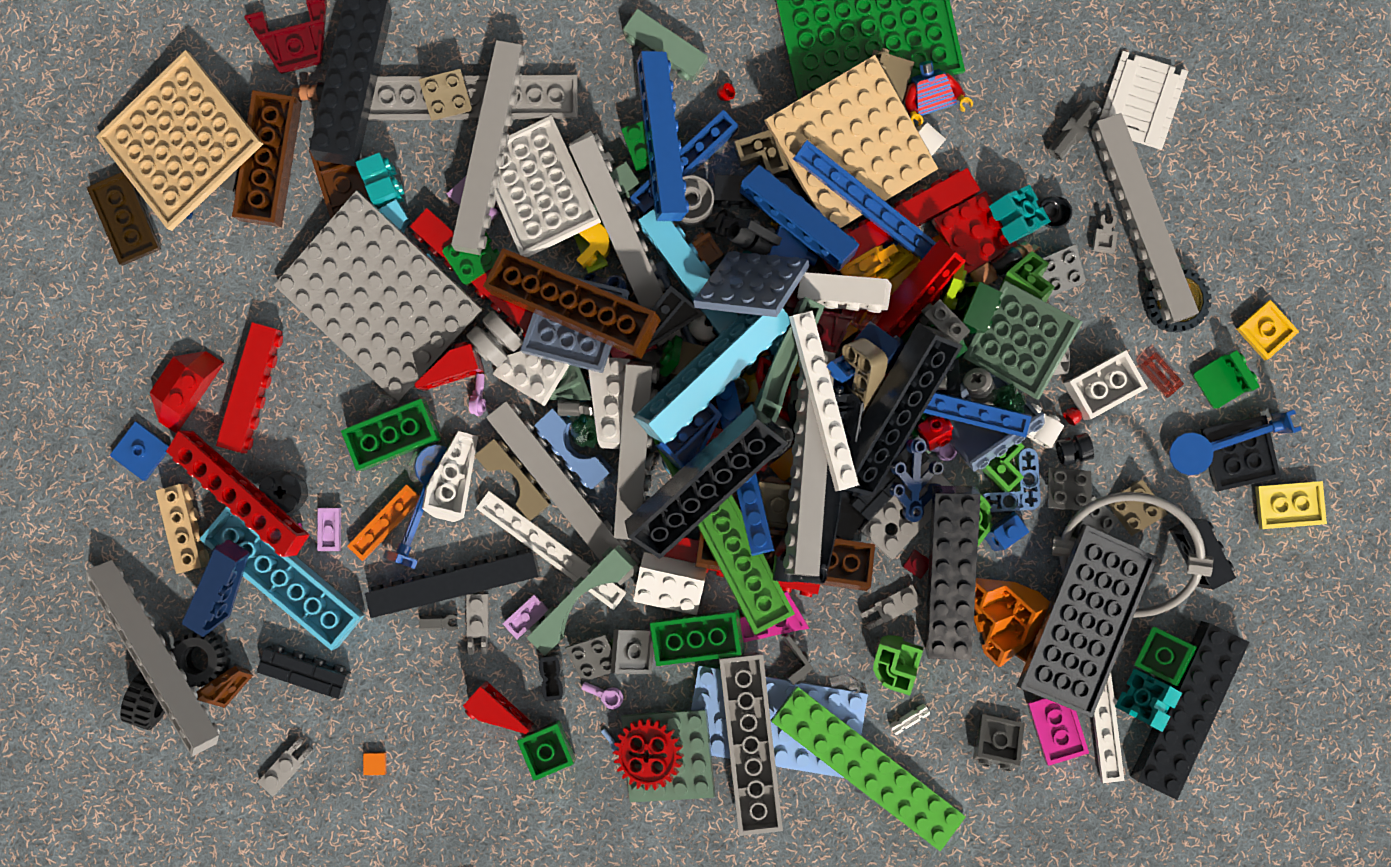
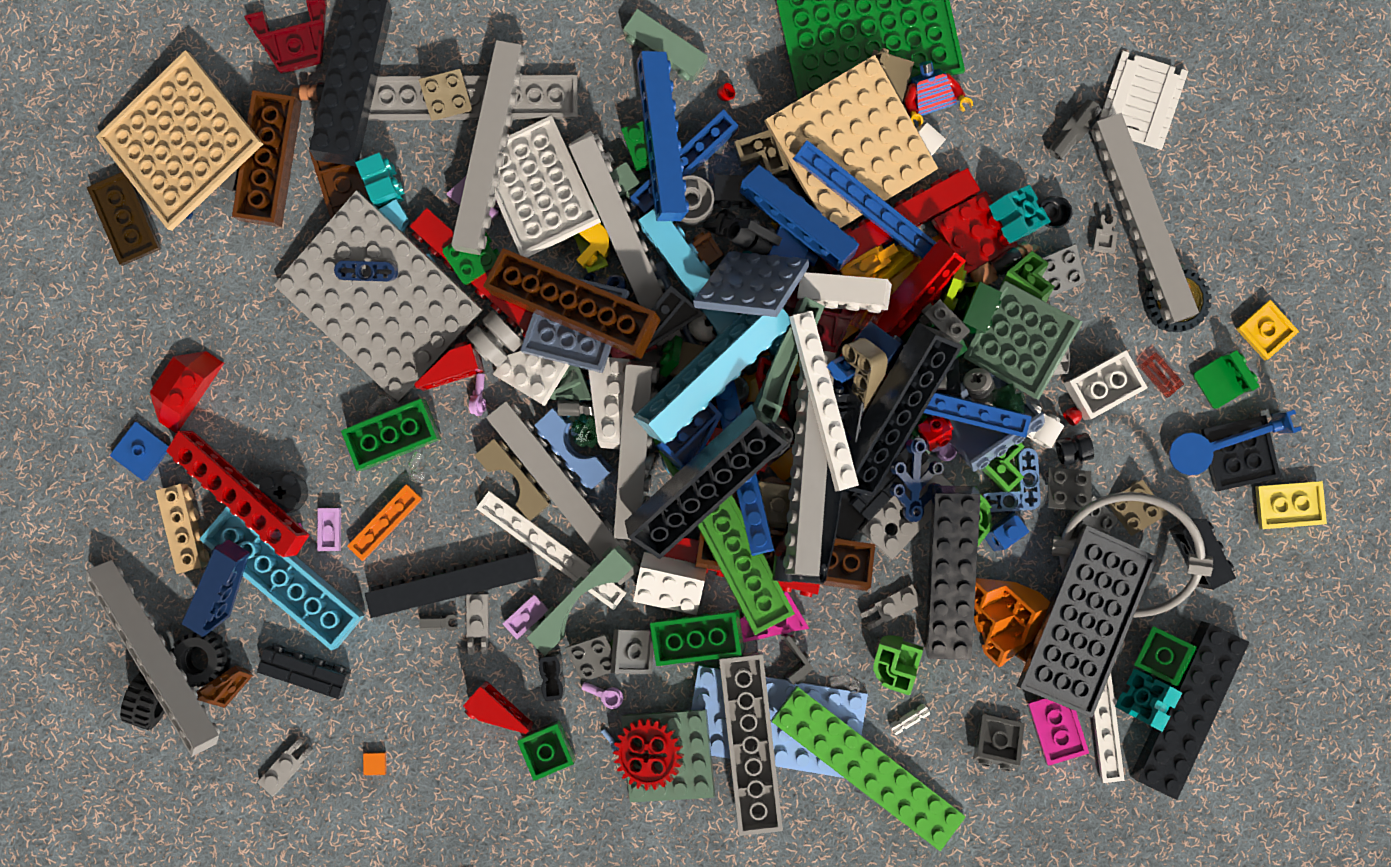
(249, 388): red brick -> none
(359, 277): none -> dark blue beam
(424, 466): blue piece -> none
(450, 483): white wedge -> none
(917, 564): dark red plate -> none

